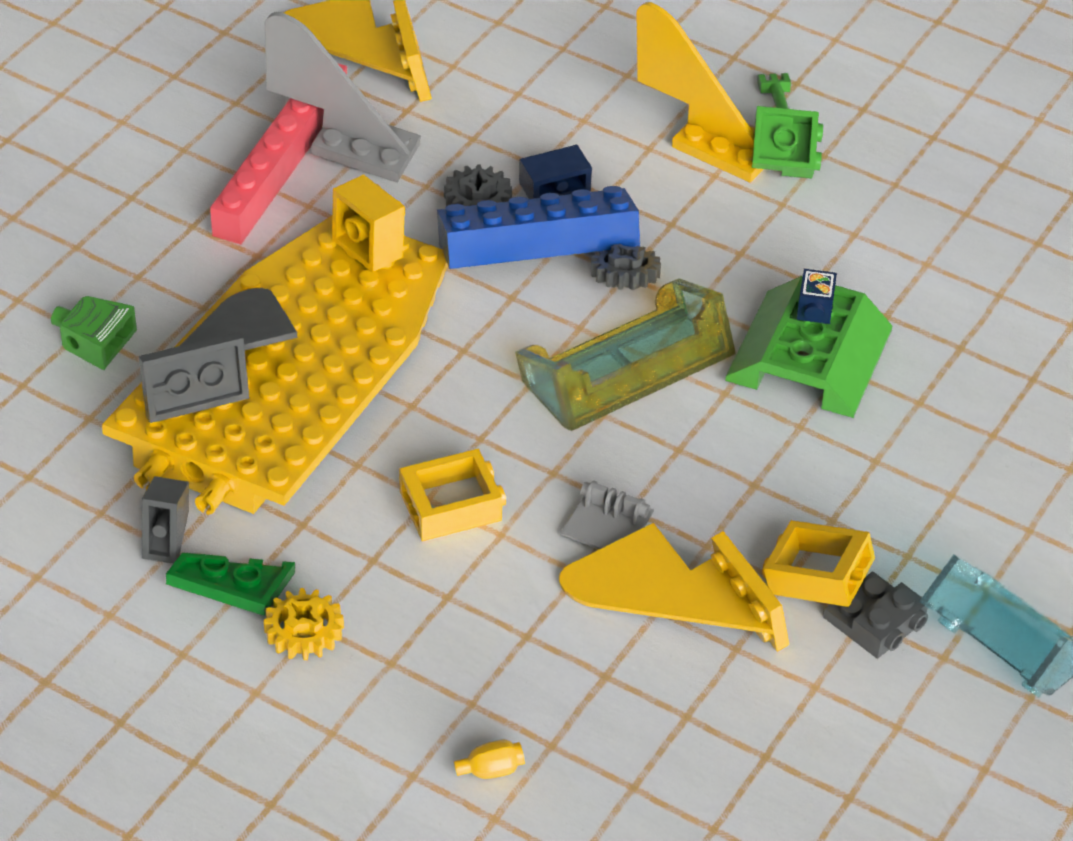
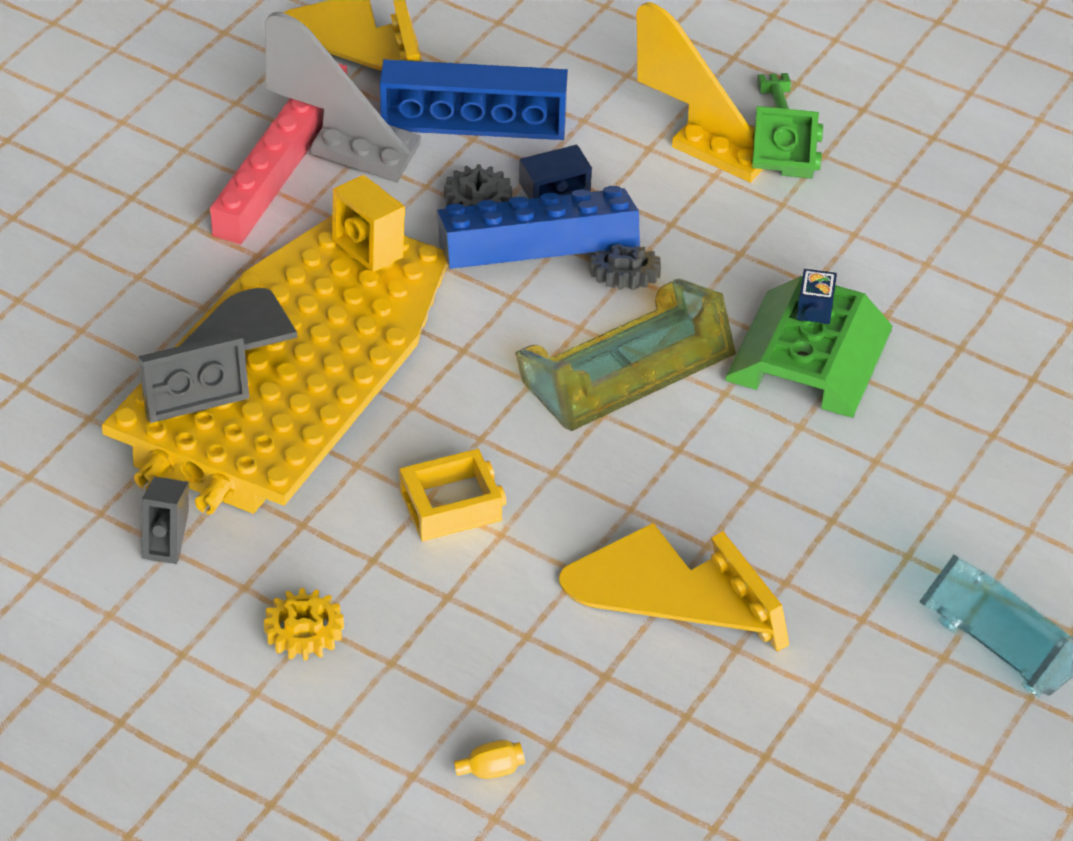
(95, 329): bright green torso -> none
(236, 584): green wing -> none
(474, 99): none -> blue brick
(605, 517): light grey hinge -> none
(816, 585): yellow window -> none
(879, 615): dark grey plate -> none

